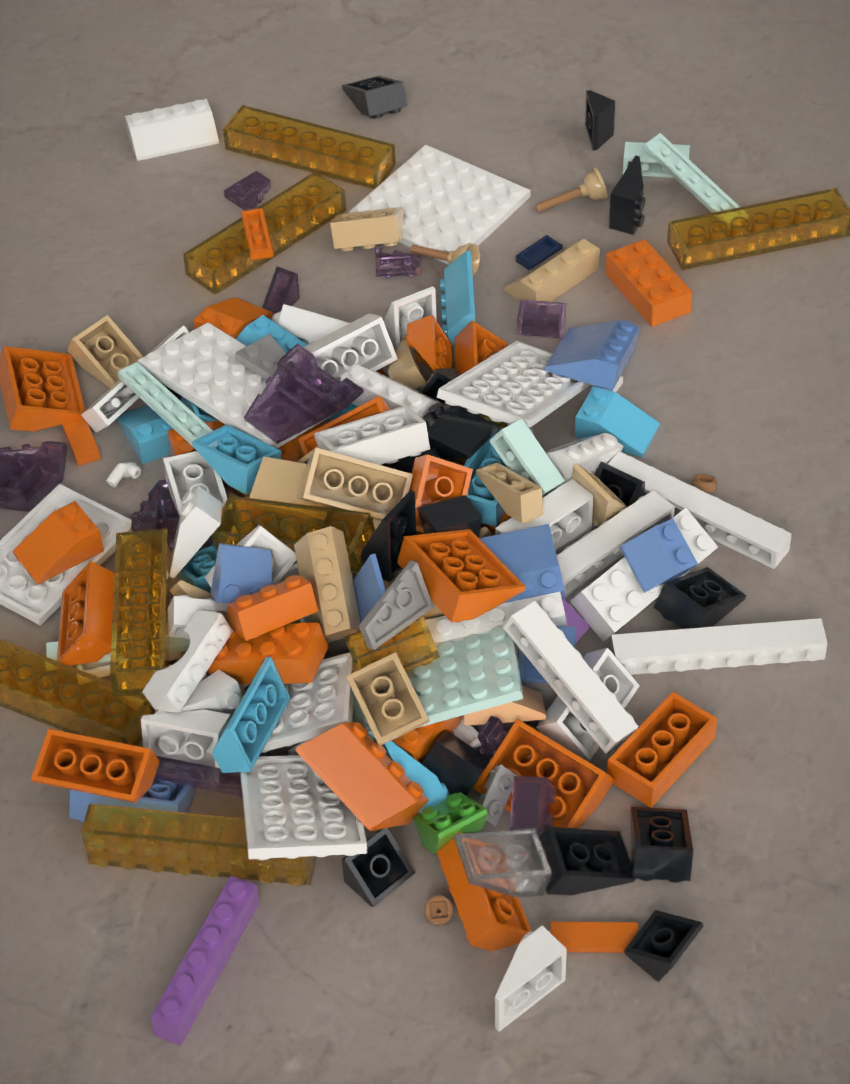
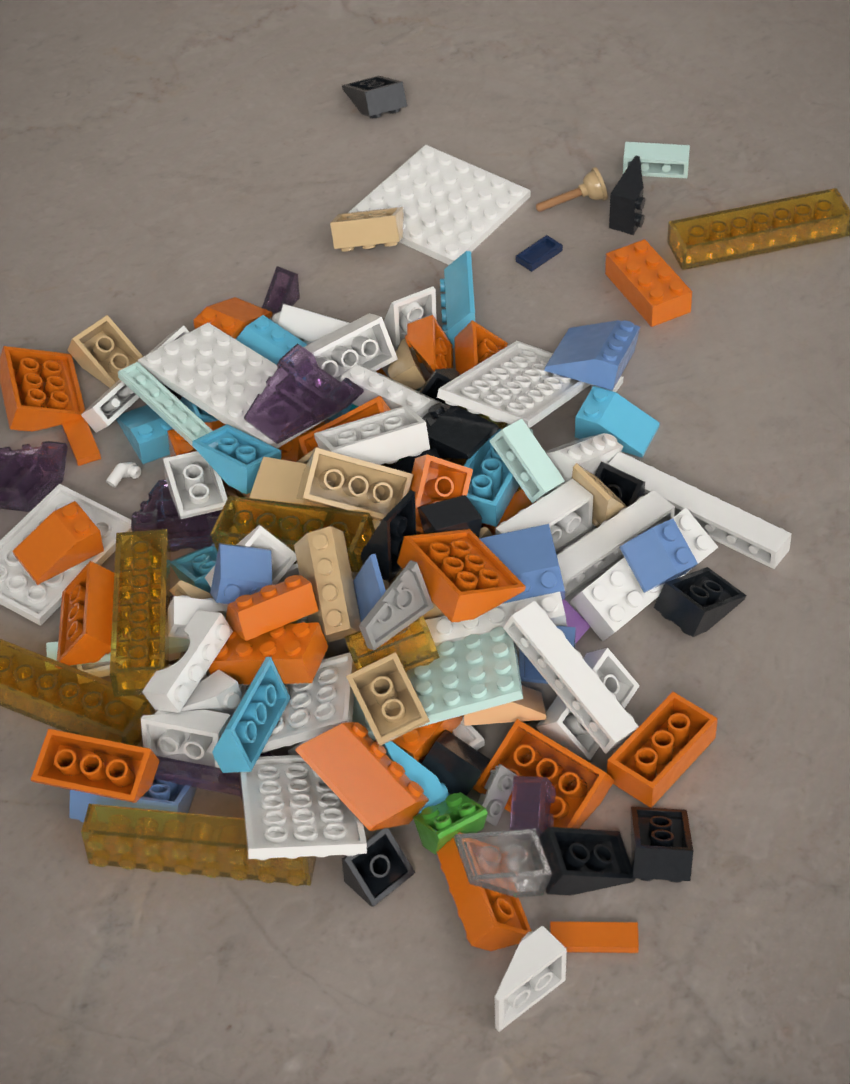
(171, 129): white slope -> none
(197, 522): white slope -> none
(205, 961): medium lavender brick -> none
(248, 191): clear purple wing -> none
(257, 234): orange tile -> none
(261, 356): light grey wing -> none
(289, 219): clear yellow brick -> none
(309, 147): clear yellow brick -> none
(396, 264): clear purple wing -> none
(438, 910): medium nougat tile -> none
(450, 256): piece -> none
(491, 736): clear purple bracket -> none
(513, 492): tan slope -> none
(541, 319): clear purple brick -> none
(557, 273): tan slope -> none
(599, 118): black slope -> none
(662, 942): black slope -> none
(688, 174): light aqua tile -> none
(705, 483): medium nougat tile -> none
(720, 646): white brick -> none

